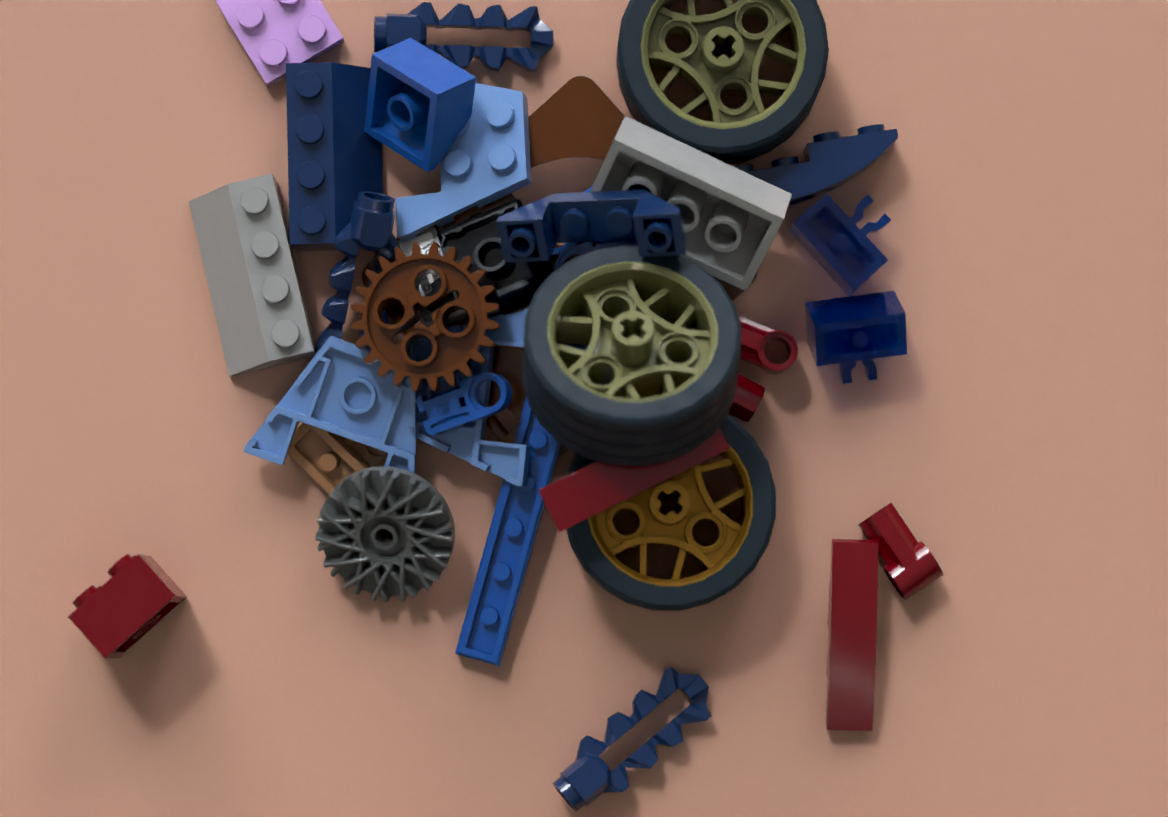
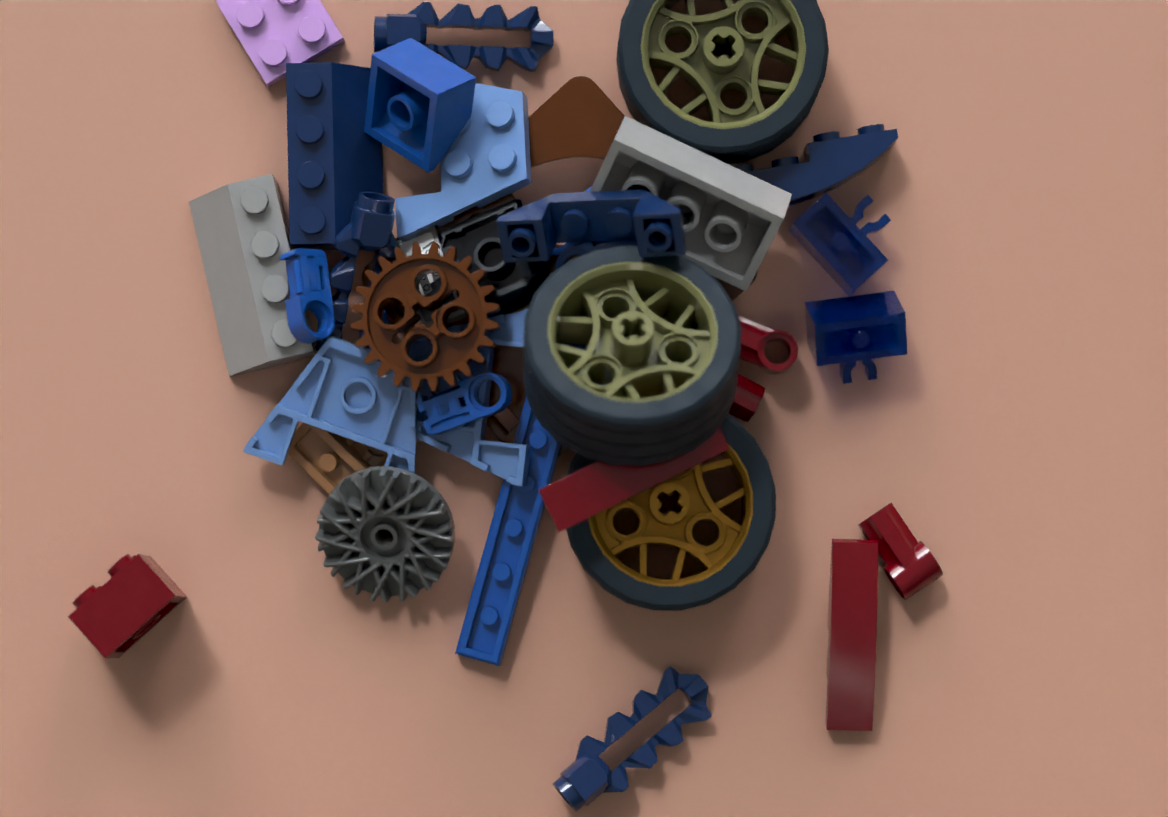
(308, 291): none -> blue piece

